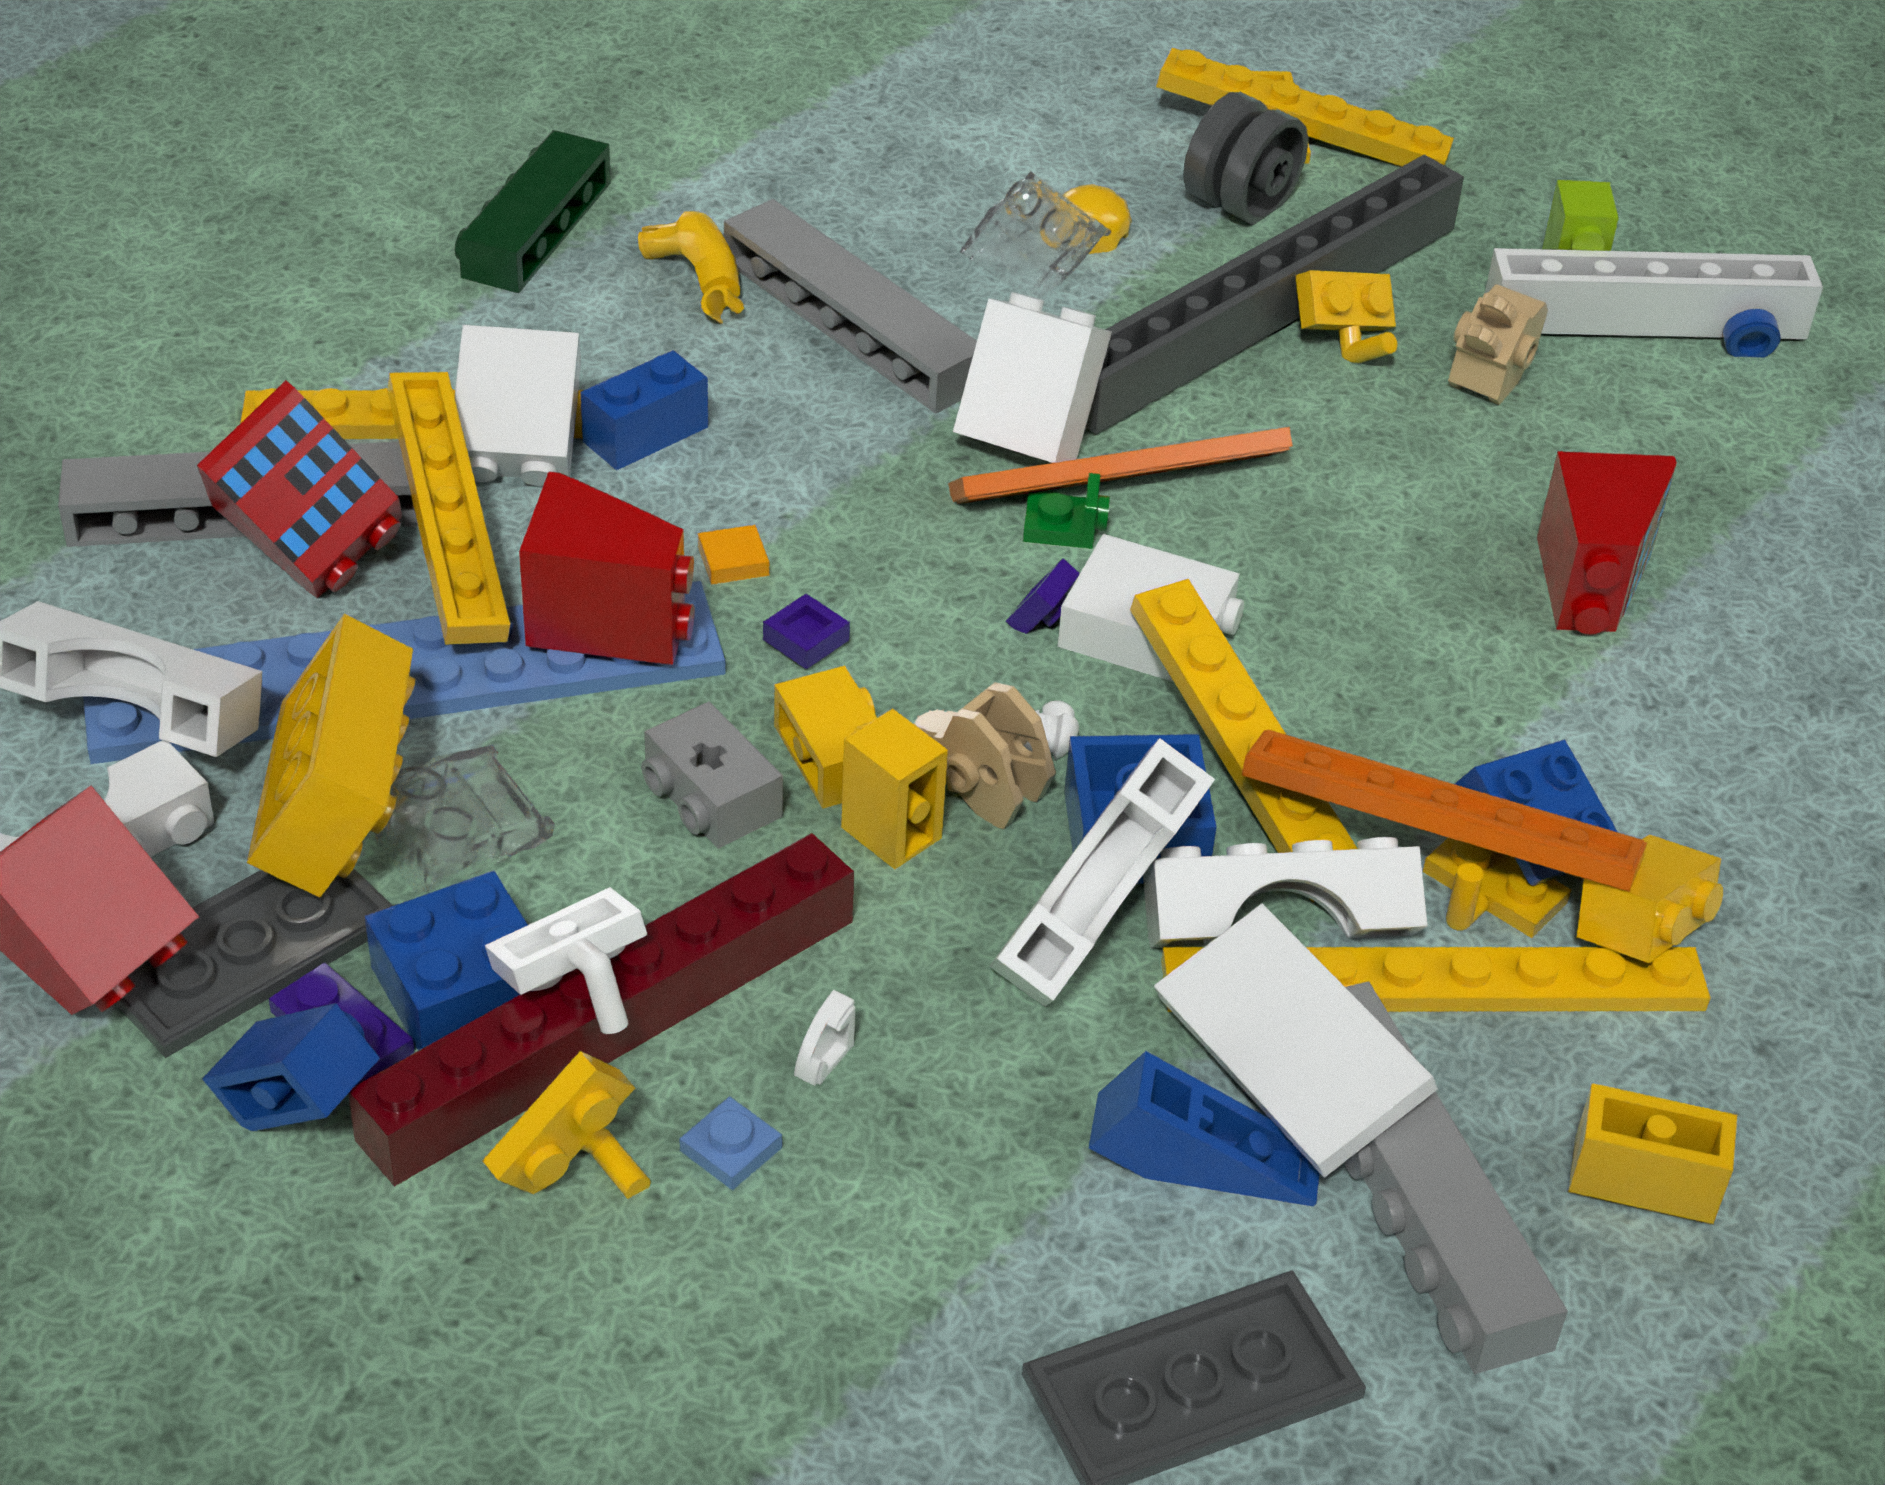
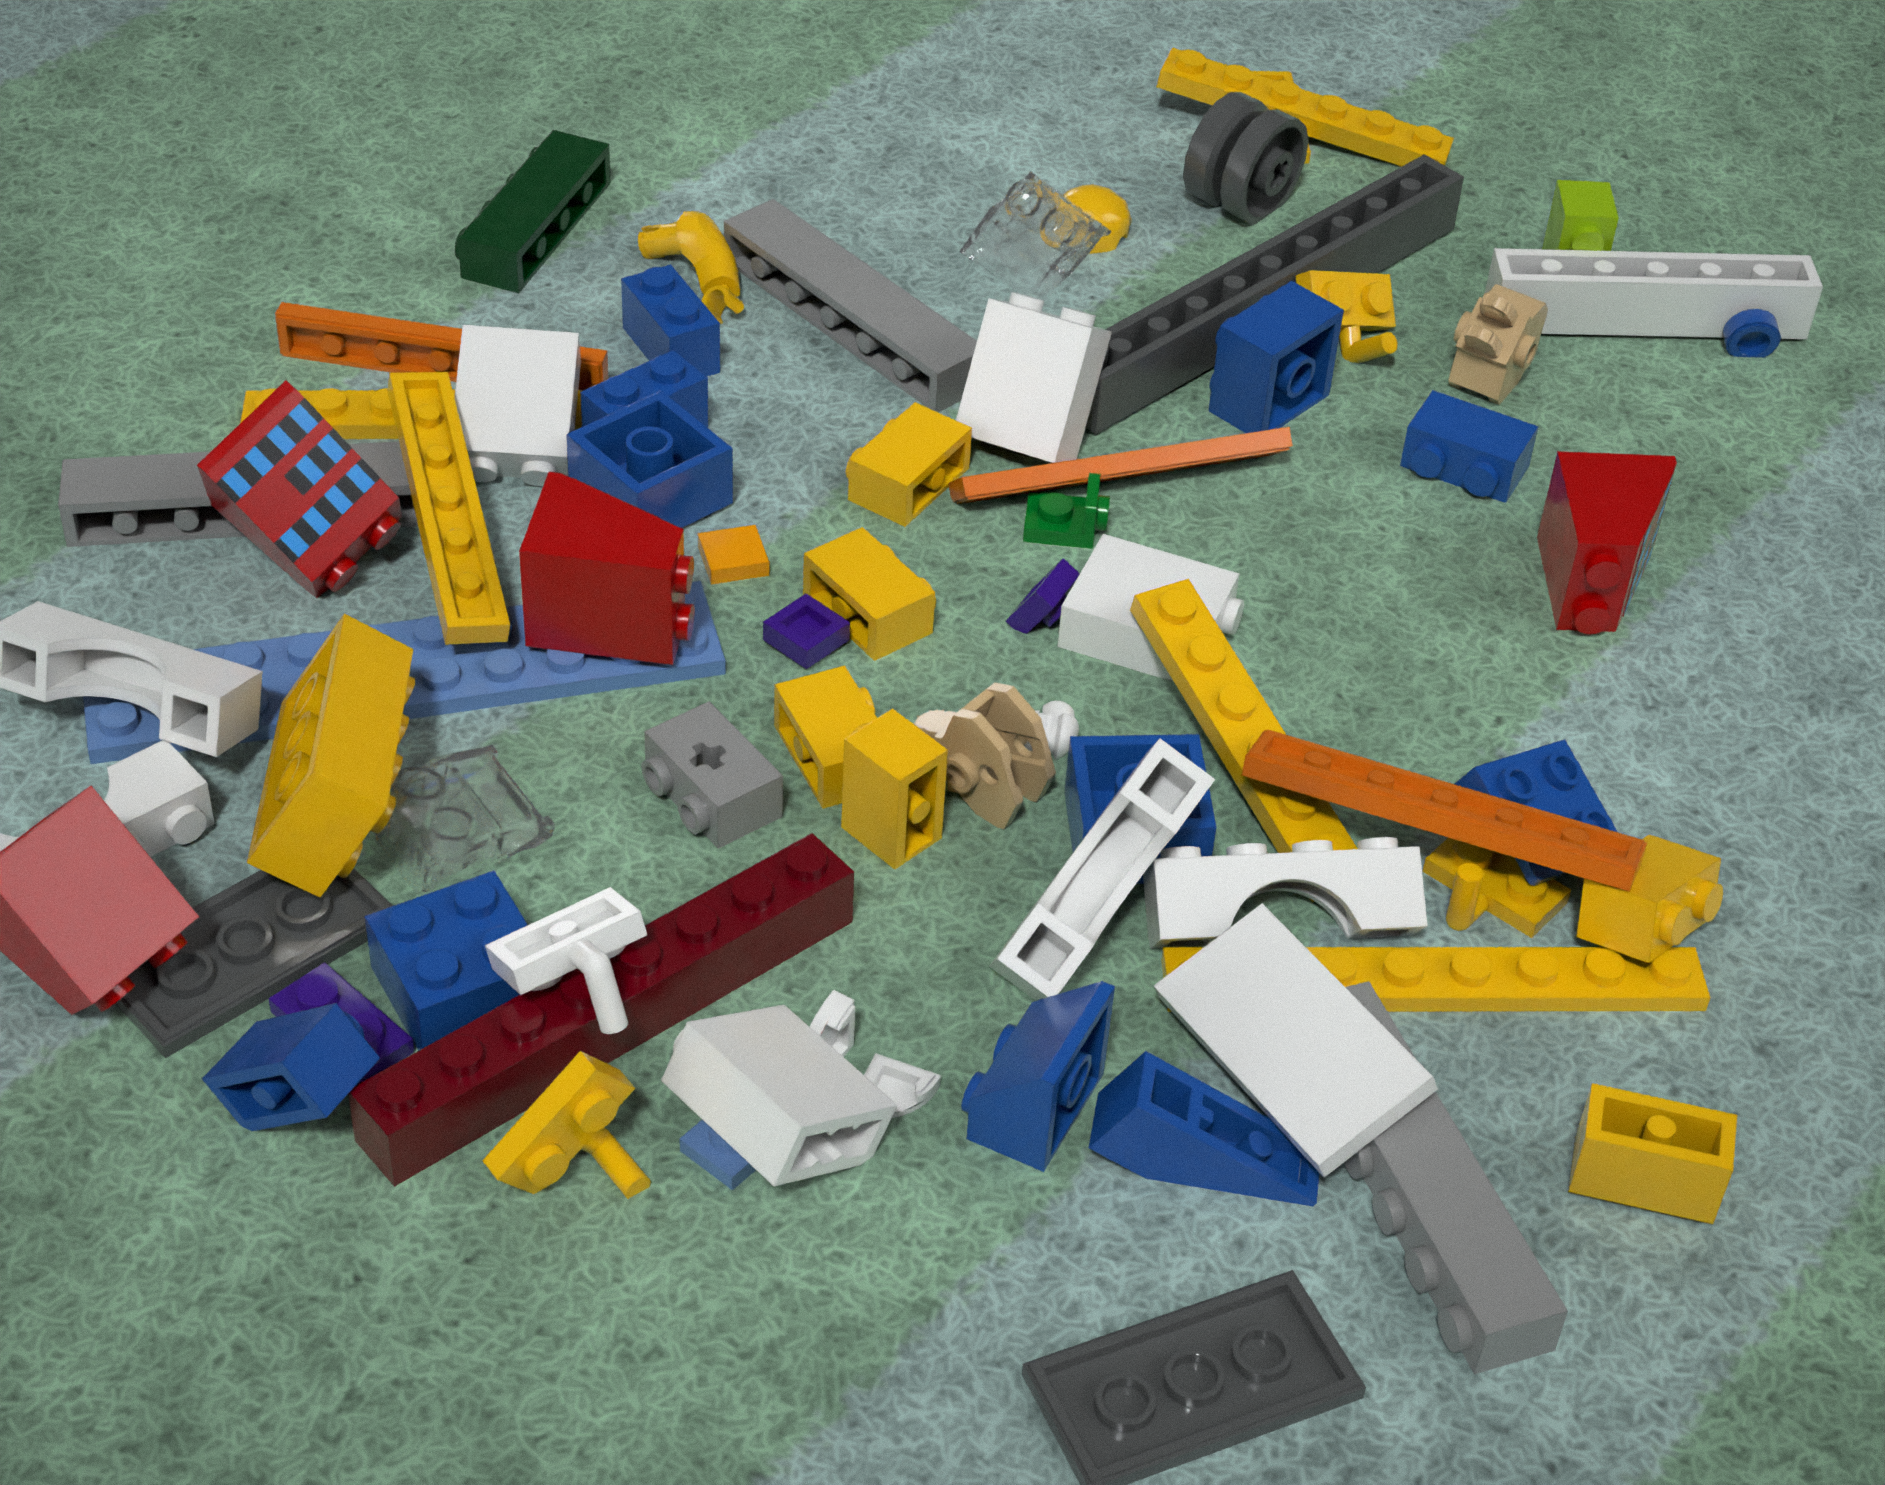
(389, 343): none -> orange tile
(655, 460): none -> blue brick
(668, 316): none -> blue brick
(778, 1093): none -> white brick
(870, 590): none -> yellow brick
(903, 1083): none -> white tile
(908, 463): none -> yellow brick
(1041, 1075): none -> blue slope
(1275, 359): none -> blue brick
(1468, 446): none -> blue brick

